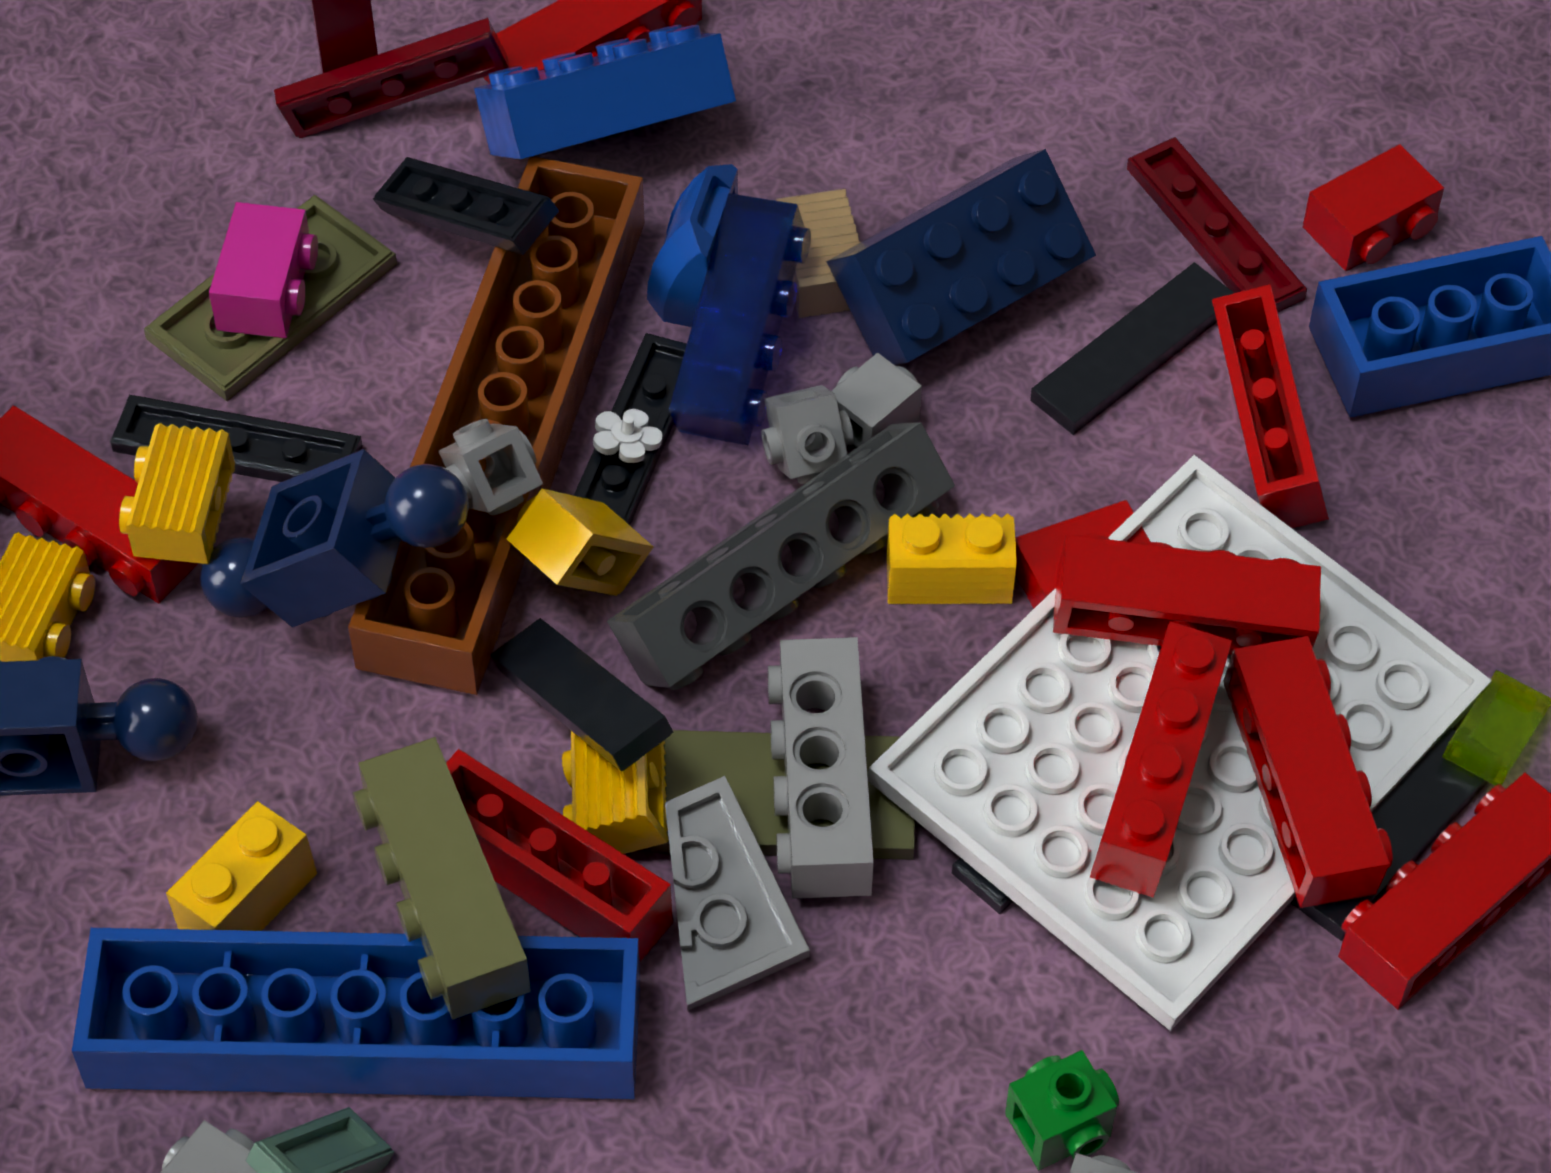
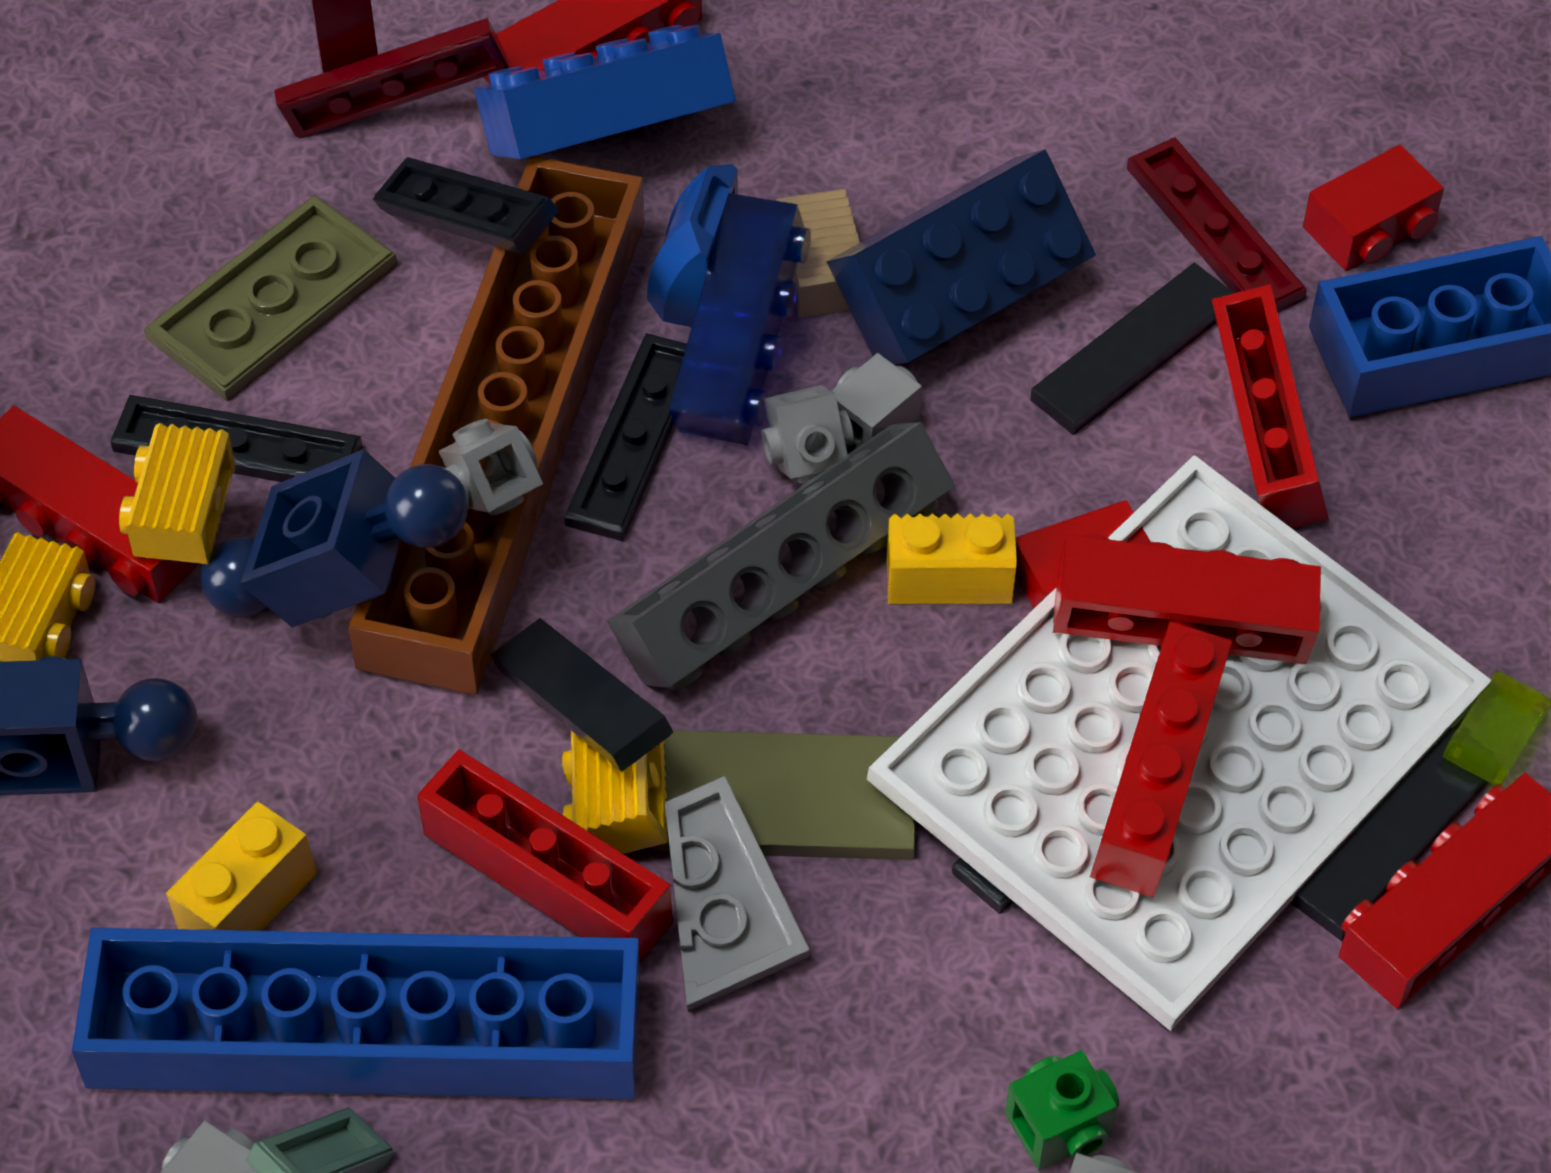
(262, 270): dark pink brick -> none
(443, 878): olive brick -> none
(579, 542): yellow brick -> none
(627, 435): white plant -> none
(839, 856): light grey brick -> none
(1307, 772): red brick -> none

